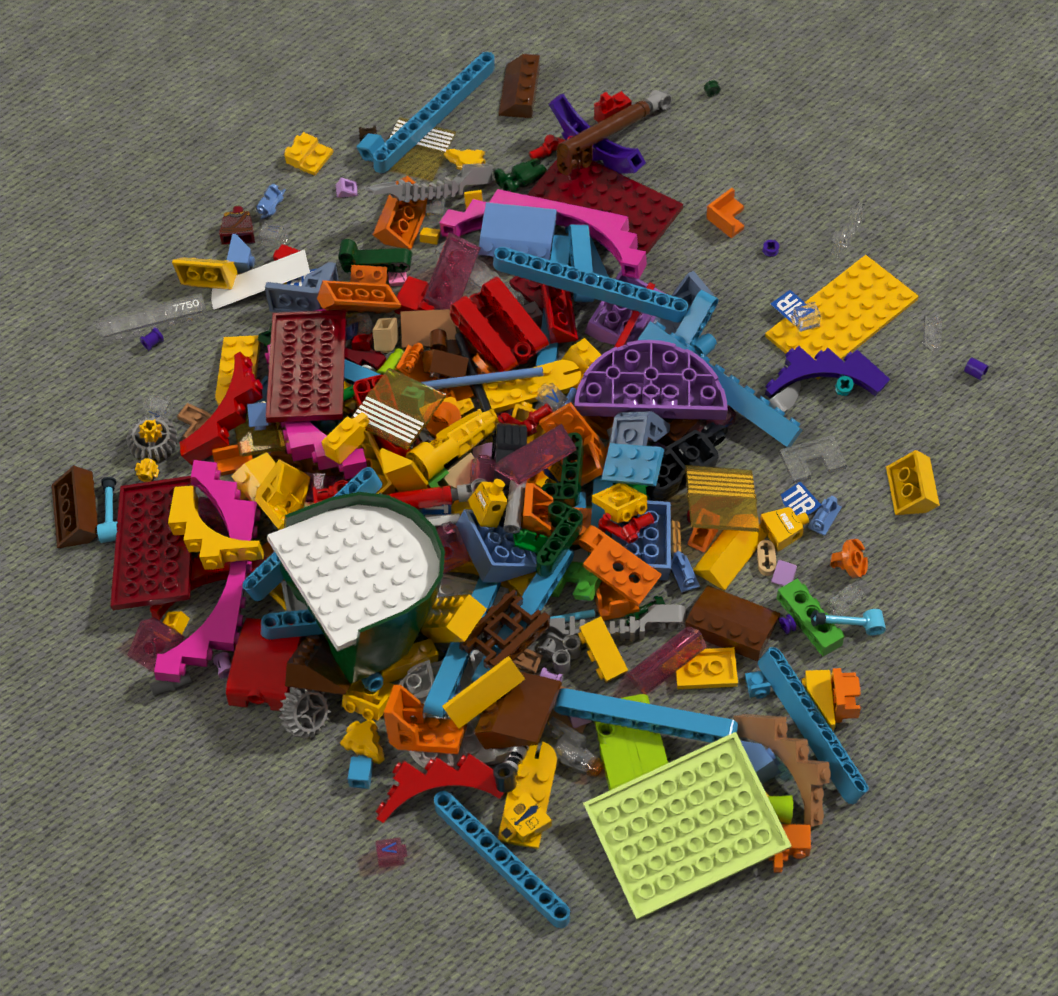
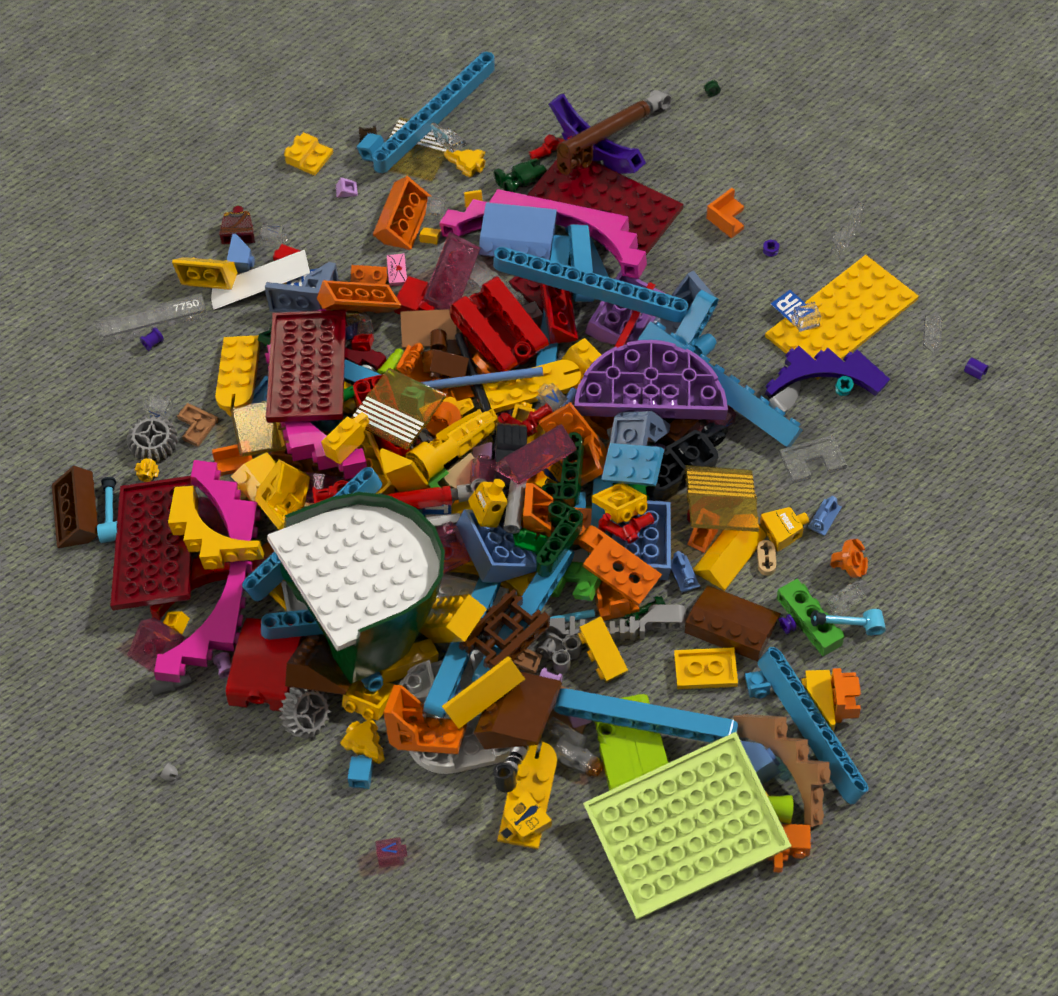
(150, 431): yellow gear -> none
(168, 771): none -> light grey hinge
(230, 413): red arch -> none
(257, 416): medium blue slope -> none
(274, 196): medium blue hinge -> none
(385, 334): tan piece -> none
(394, 259): dark green beam -> none
(412, 781): red arch -> none
(448, 138): none -> clear panel
(469, 175): light grey piece -> none
(504, 867): dark azure beam -> none
(520, 87): reddish brown slope -> none
(610, 105): red hinge -> none
(667, 660): clear pink slope -> none
(675, 537): tan axle -> none
(784, 573): lavender slope -> none
(800, 499): blue sticker -> none
(912, 484): yellow slope -> none

